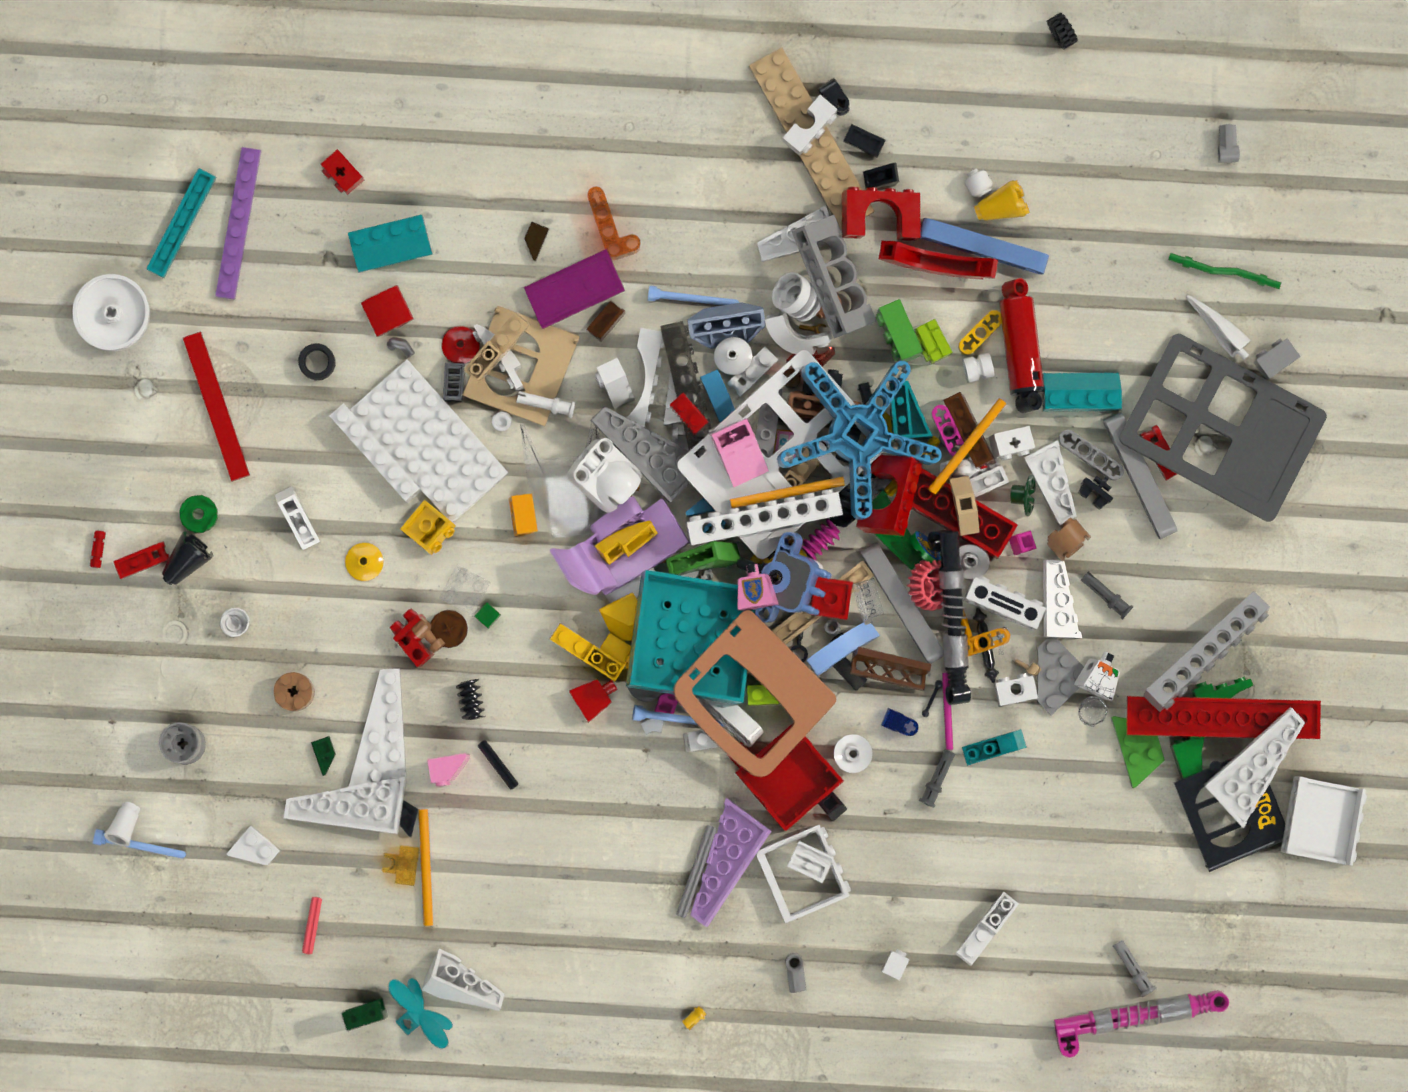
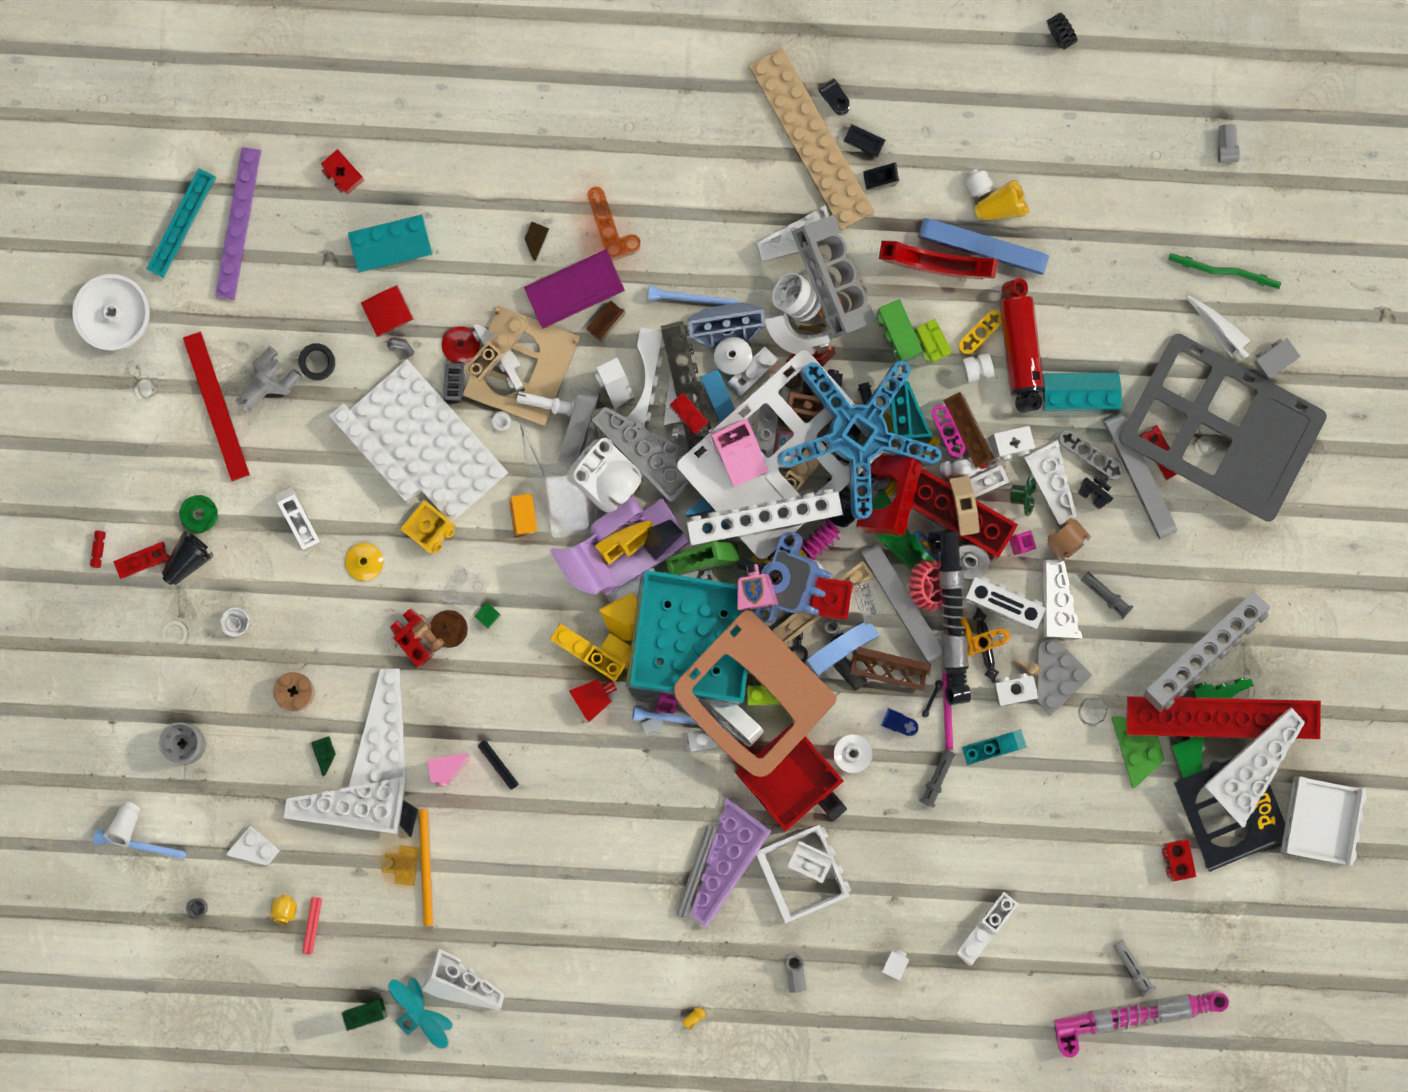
(195, 910): none -> flat silver wheel
(265, 381): none -> light grey wheel
(283, 909): none -> yellow head
(470, 700): black piece -> none
(579, 423): none -> light grey beam
(662, 537): none -> black slope
(787, 492): light orange piece -> none
(800, 139): white arch -> none
(904, 204): red arch -> none
(967, 446): light orange piece -> none
(1099, 677): white torso -> none
(1185, 859): none -> red brick

